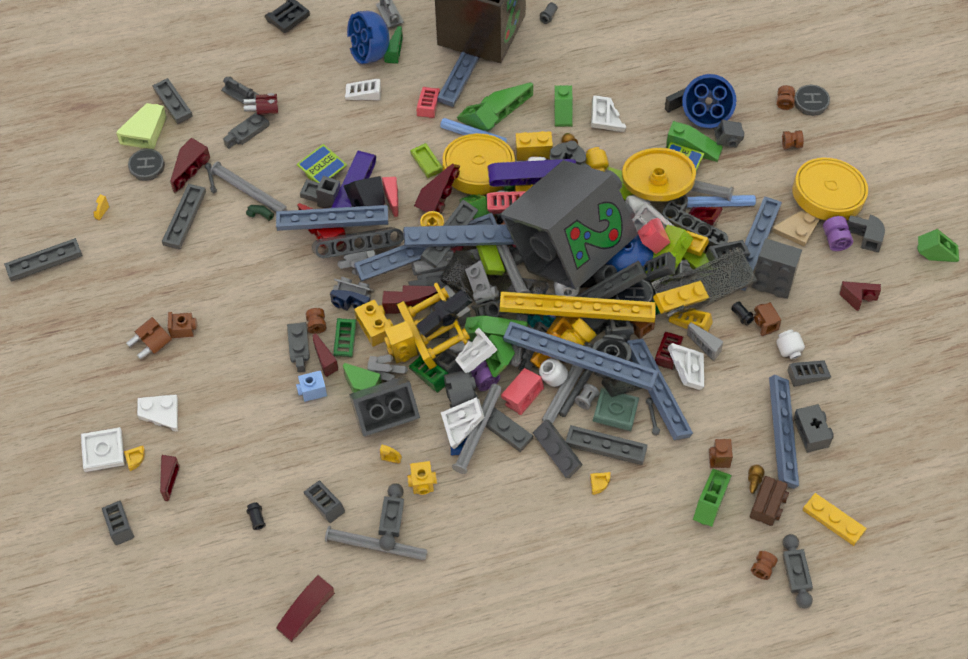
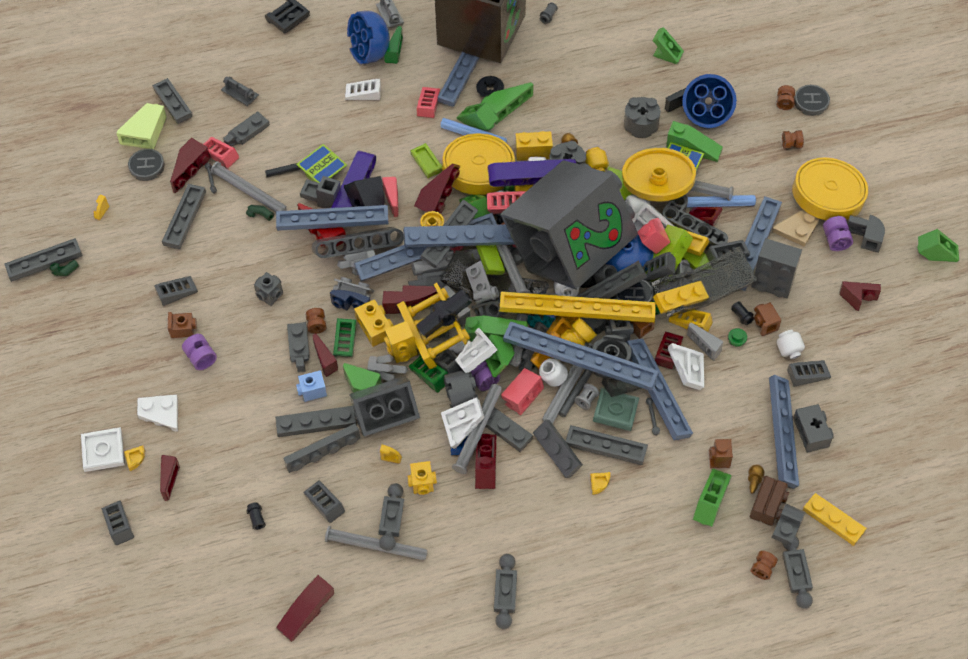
(58, 270): none -> dark green arm
(152, 336): dark orange piece -> none
(171, 296): none -> dark grey slope
(199, 351): none -> medium lavender wheel
(221, 152): none -> coral slope
(264, 104): dark red piece -> none
(268, 288): none -> dark grey brick
(281, 170): none -> black bar
(315, 421): none -> dark grey plate
(321, 448): none -> dark grey plate
(486, 462): none -> dark red slope
(489, 81): none -> black gear
(505, 591): none -> dark grey plate
(563, 106): bright green slope -> none
(605, 115): white wing -> none
(642, 116): none -> dark grey brick
(667, 47): none -> bright green slope
(729, 133): dark grey brick -> none
(737, 337): none -> green plate
(788, 524): none -> dark grey brick

